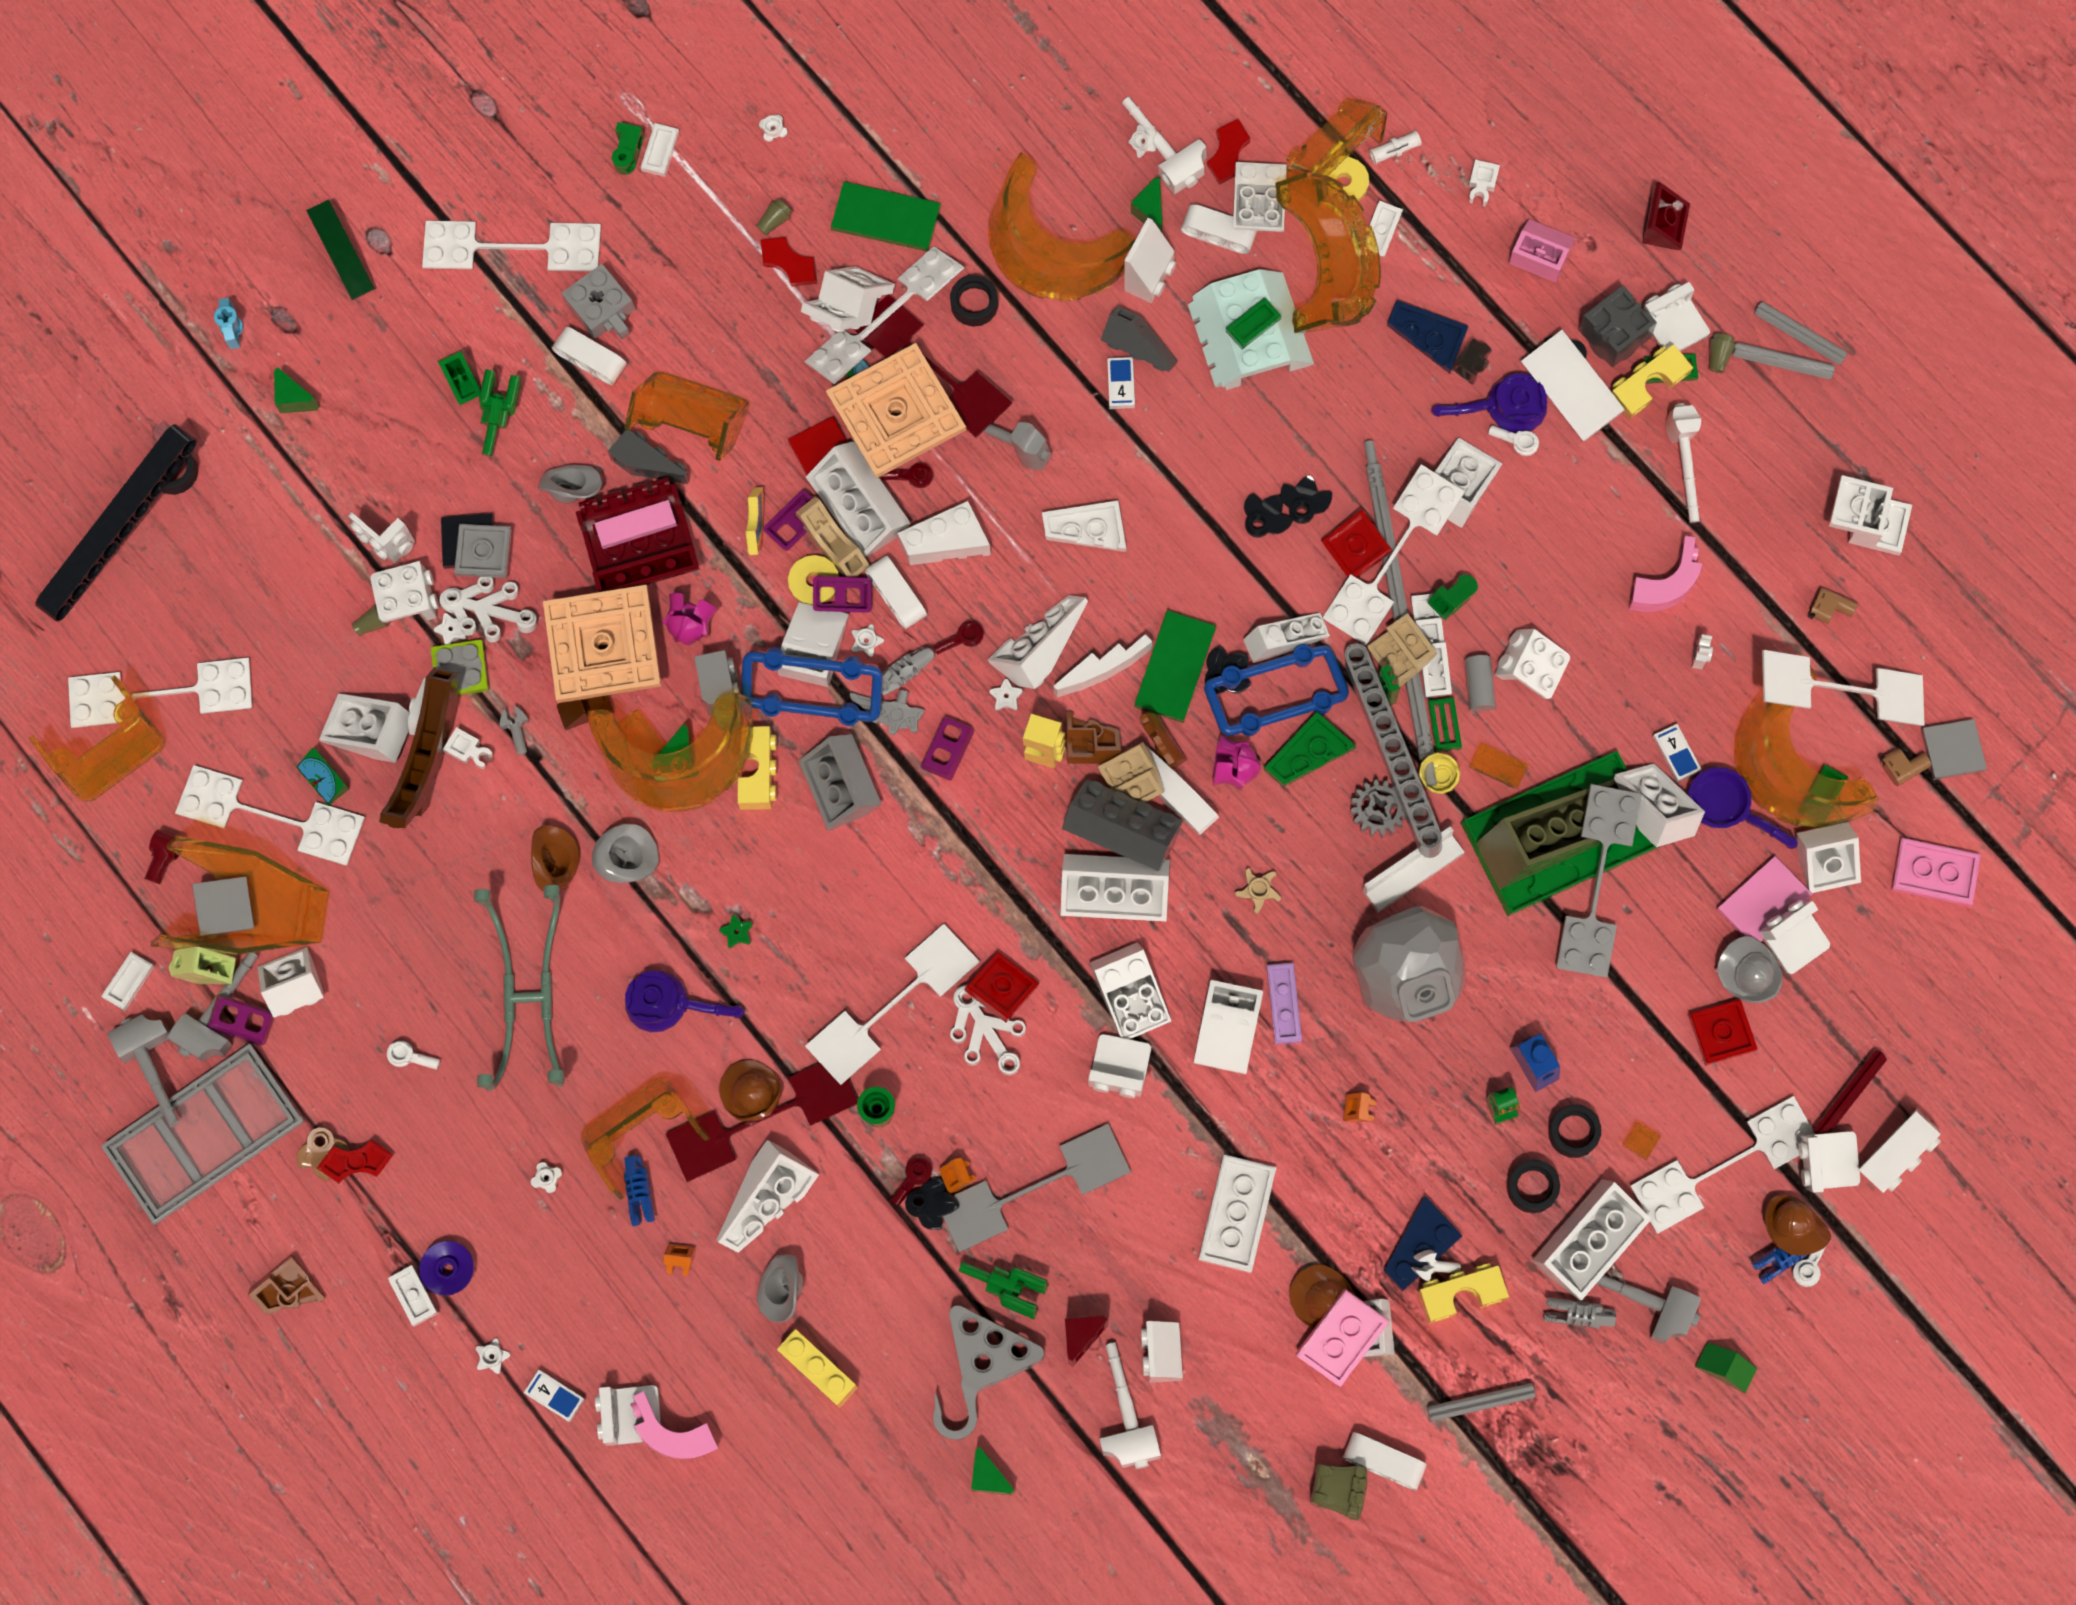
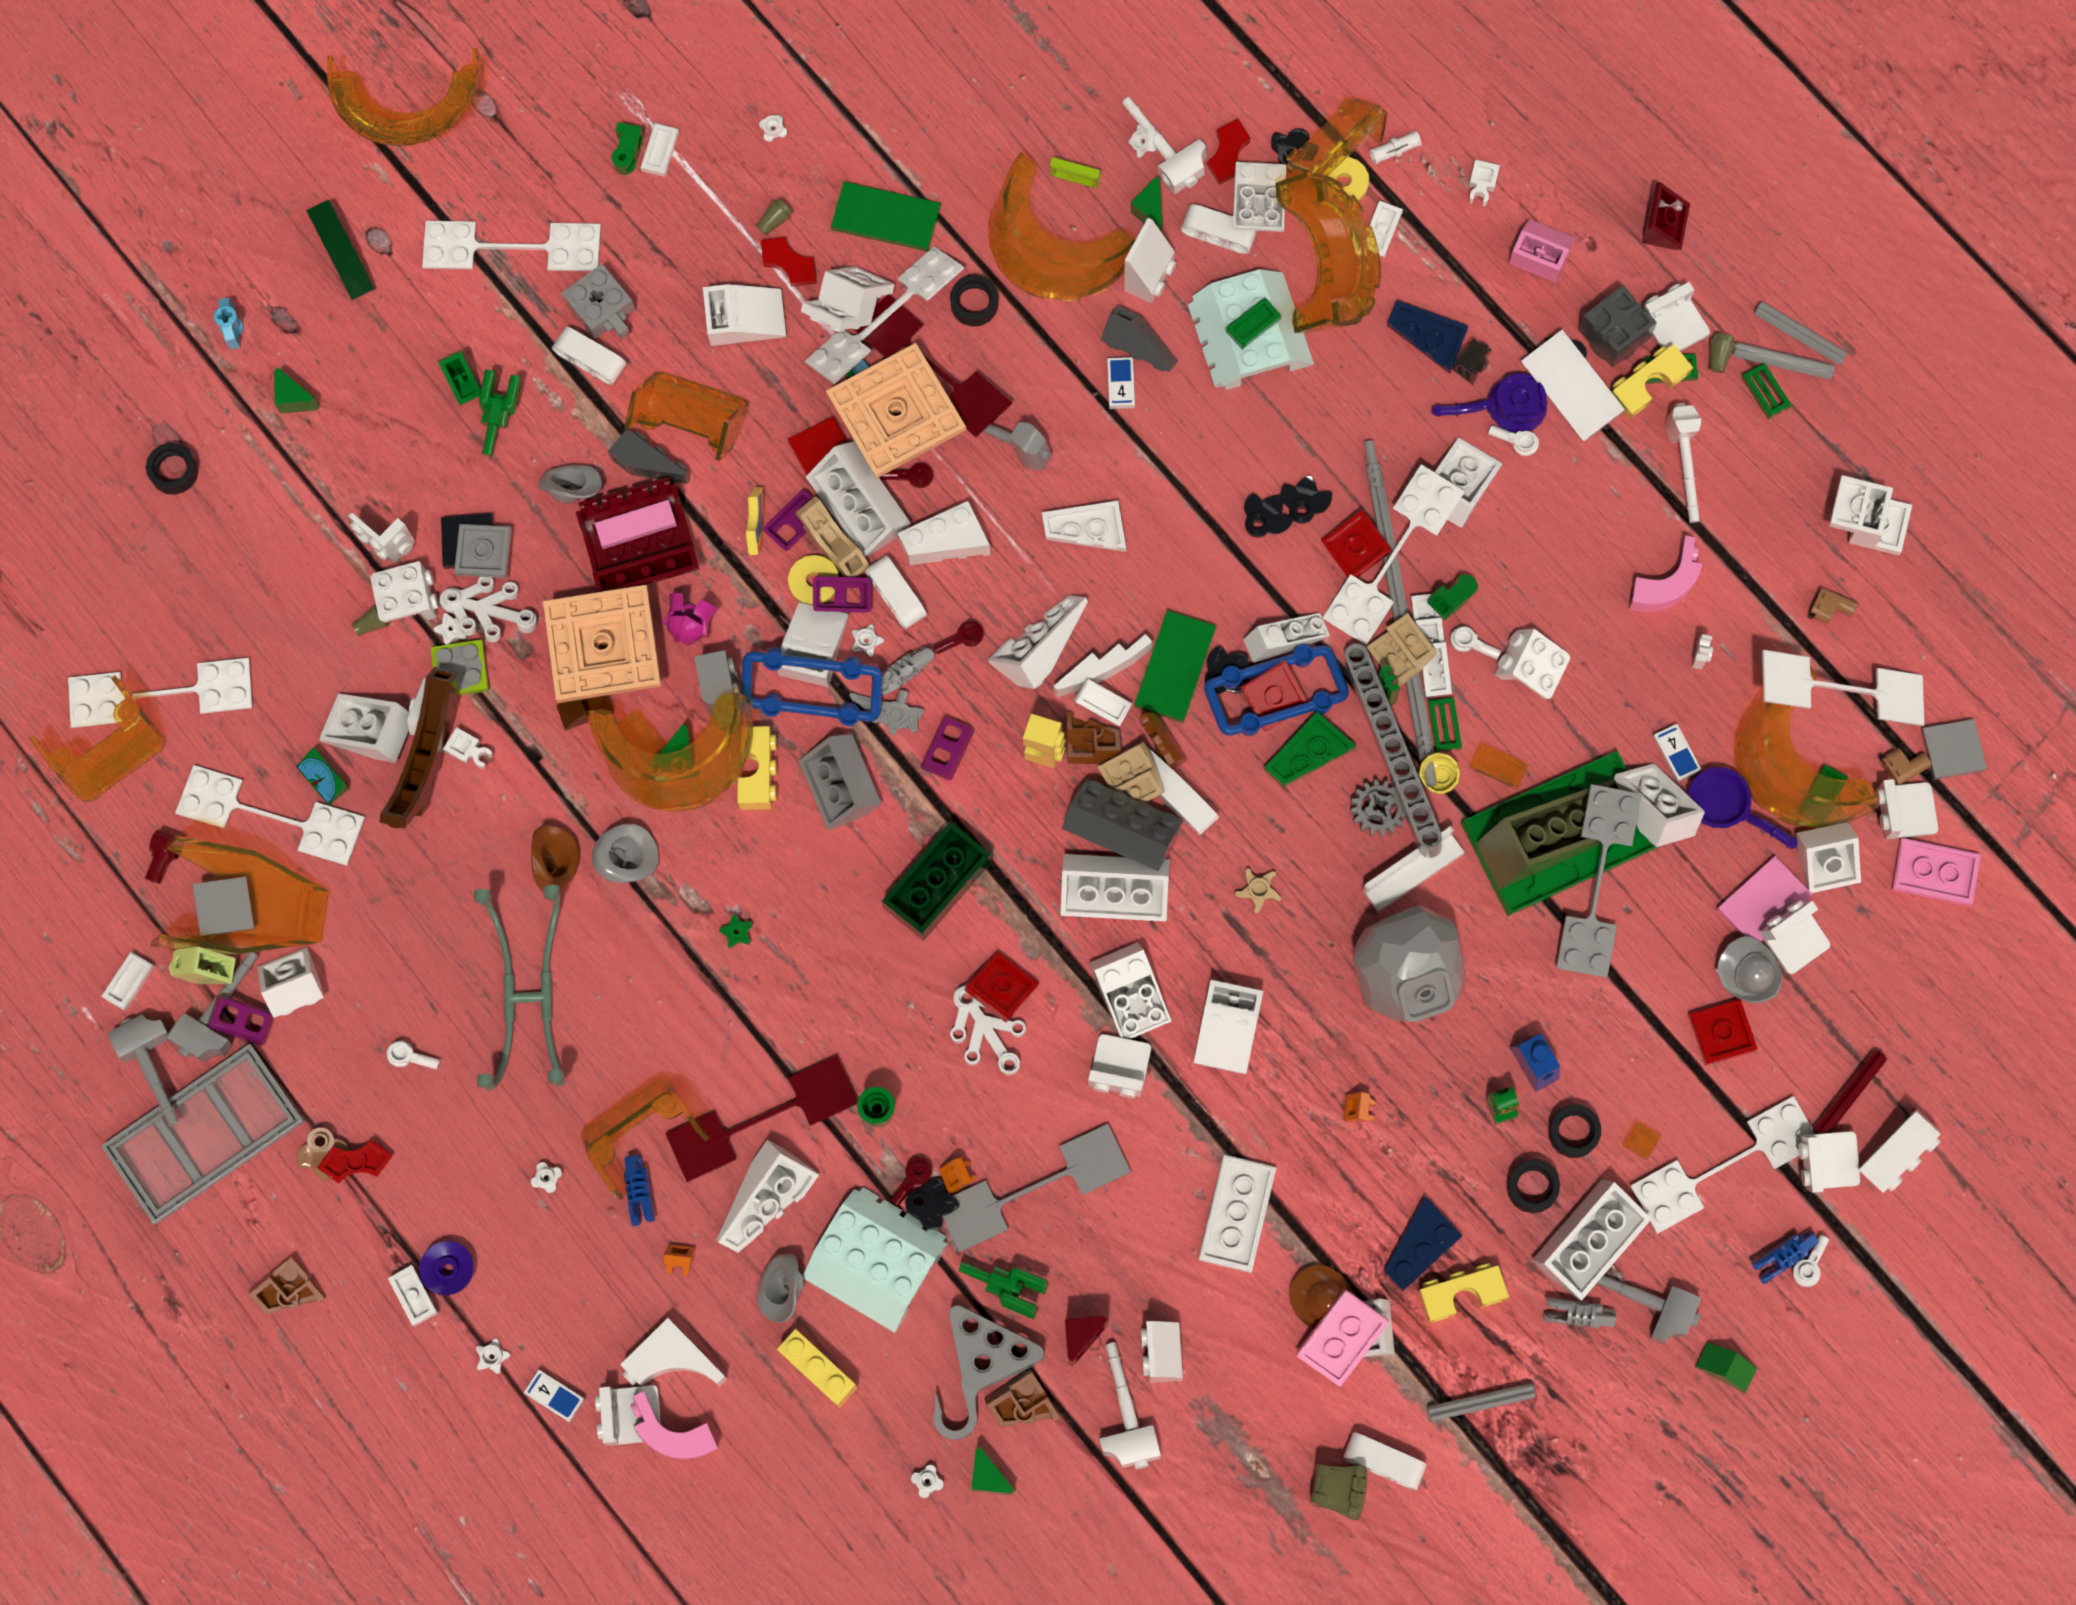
(116, 522): black beam -> none
(396, 128): none -> clear yellow windscreen
(515, 729): light grey bar -> none
(659, 1001): dark purple piece -> none
(667, 1352): none -> white arch
(743, 314): none -> white slope
(749, 1090): dark orange hat -> none
(846, 1045): white hinge -> none
(874, 1258): none -> light aqua slope
(926, 1489): none -> white plate
(936, 881): none -> dark green brick
(1001, 701): white plate -> none
(1021, 1401): none -> dark orange slope
(1075, 173): none -> lime tile
(1102, 702): none -> white tile
(1234, 763): dark pink helmet -> none
(1273, 691): none -> red tile
(1284, 144): none -> black plate
(1284, 1003): lavender tile -> none
(1433, 1265): white bar -> none
(1465, 639): none -> white plate
(1479, 683): light grey brick -> none
(1777, 409): none -> green tile
(1795, 1226): dark orange hat -> none
(1906, 810): none -> white bracket

